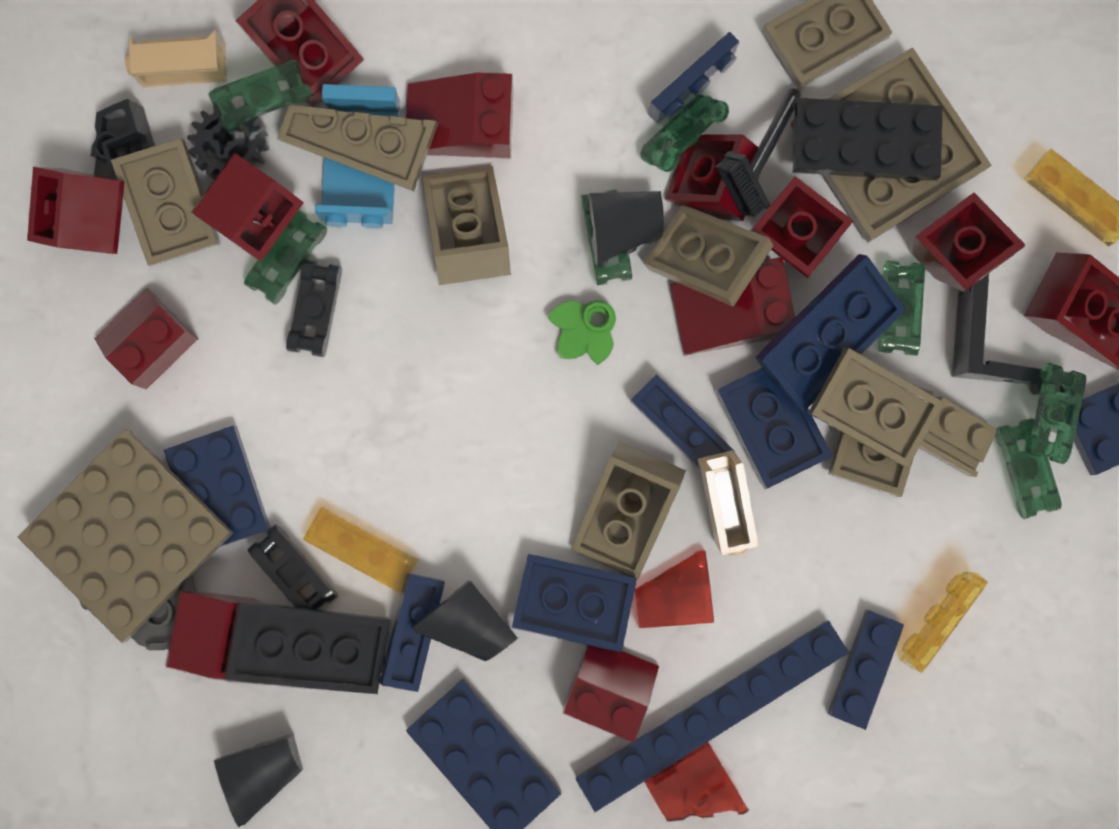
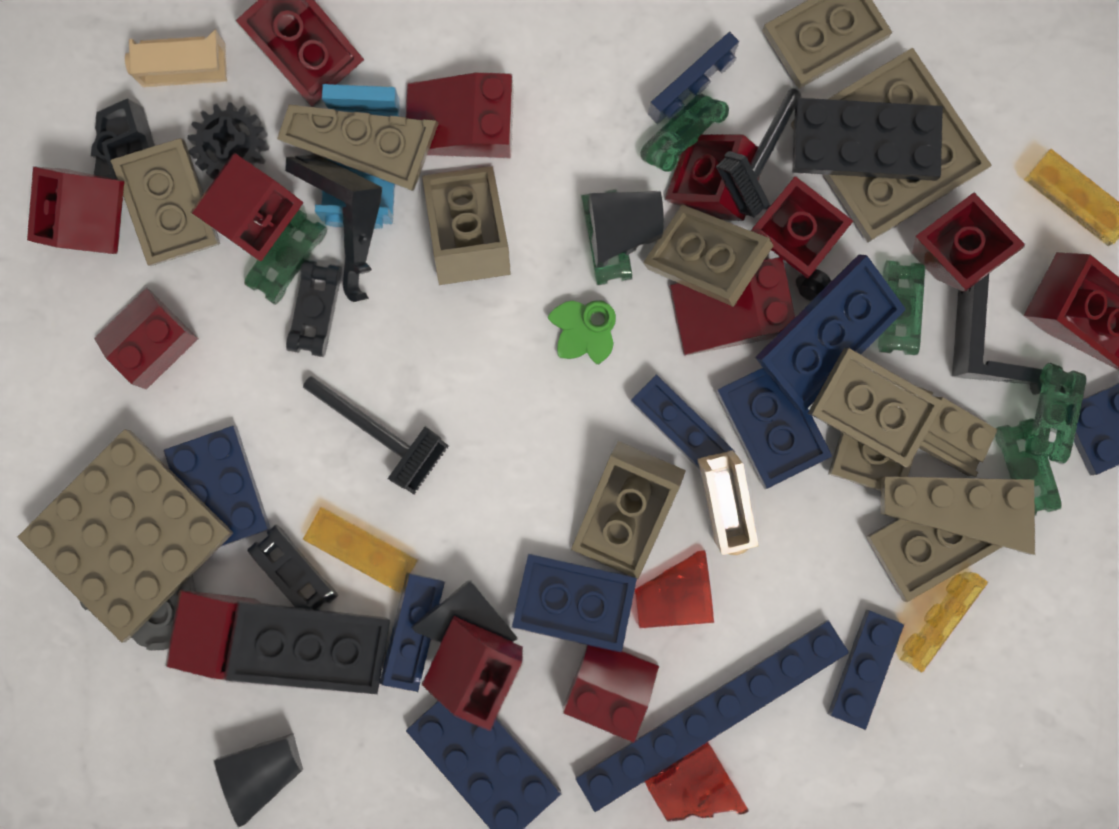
(260, 94): clear green plate -> none
(359, 215): none -> black hinge
(416, 459): none -> black piece
(473, 672): none -> dark red slope
(812, 286): none -> black plate
(923, 556): none -> dark tan plate
(976, 508): none -> dark tan wing

